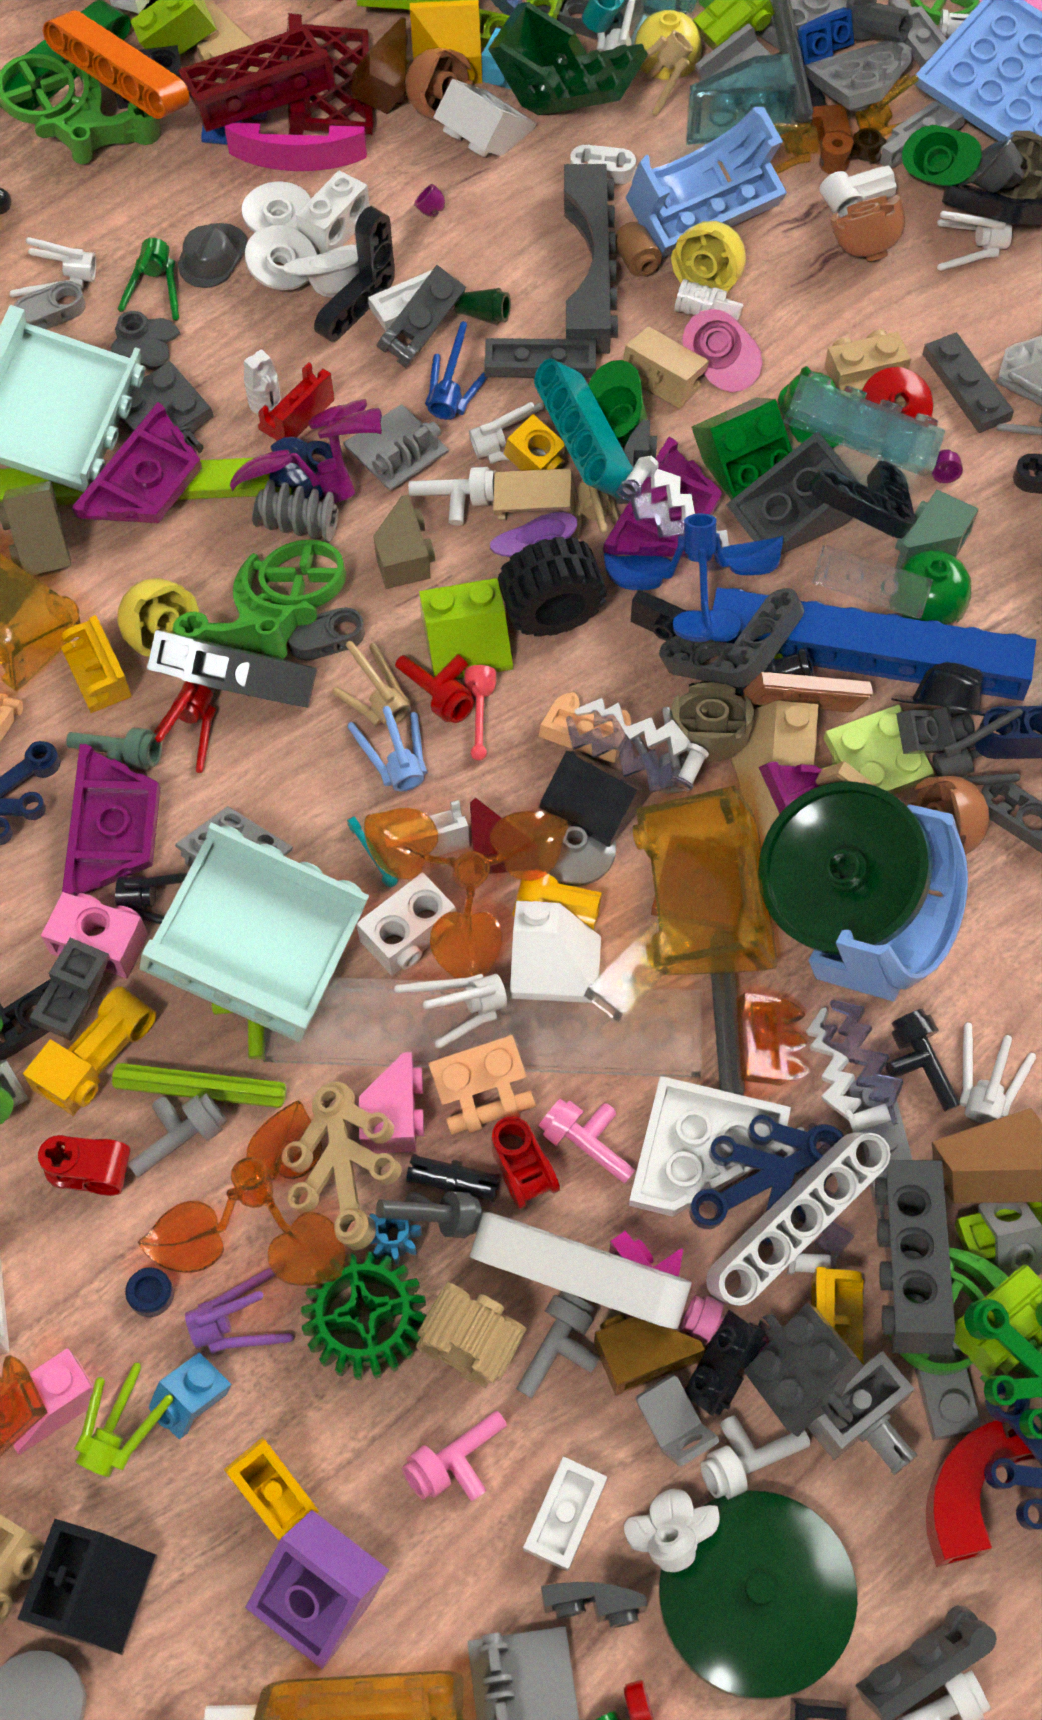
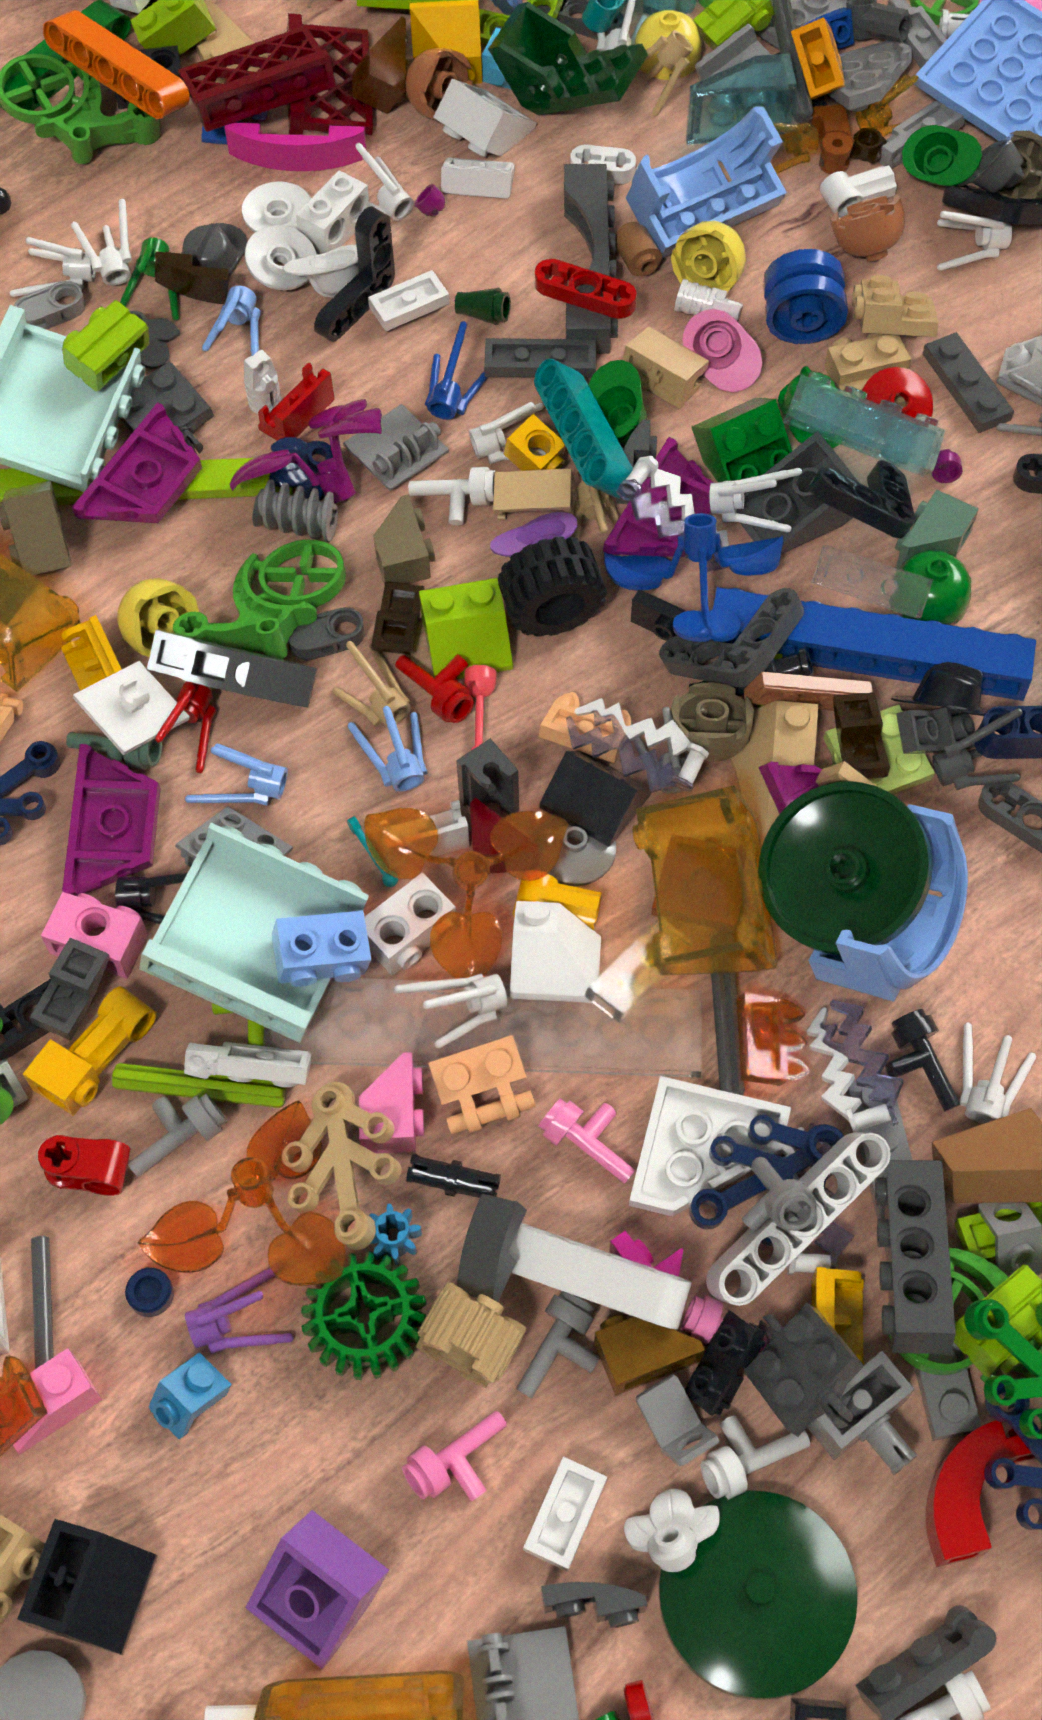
(42, 1300): none -> dark grey bar
(102, 1450): lime plant -> none
(104, 344): none -> lime brick
(111, 260): none -> white plant
(128, 707): none -> white piece
(200, 283): none -> dark brown slope
(237, 310): none -> light blue plant
(248, 1062): none -> white hinge
(265, 778): none -> light blue plant
(270, 1488): yellow slope -> none
(321, 948): none -> light blue brick
(391, 196): none -> white plant
(397, 619): none -> dark brown slope
(422, 315): dark grey plate -> none
(456, 1214): dark grey piece -> none
(477, 177): none -> white slope
(485, 1255): none -> dark grey slope
(488, 777): none -> dark grey hinge
(525, 1169): red piece -> none
(593, 301): none -> red beam
(729, 496): none -> white plant
(786, 1201): none -> light grey piece
(805, 296): none -> blue wheel
(819, 57): none -> light orange slope
(859, 734): none -> dark brown slope
(888, 312): none -> tan plate
(961, 799): nougat cylinder -> none

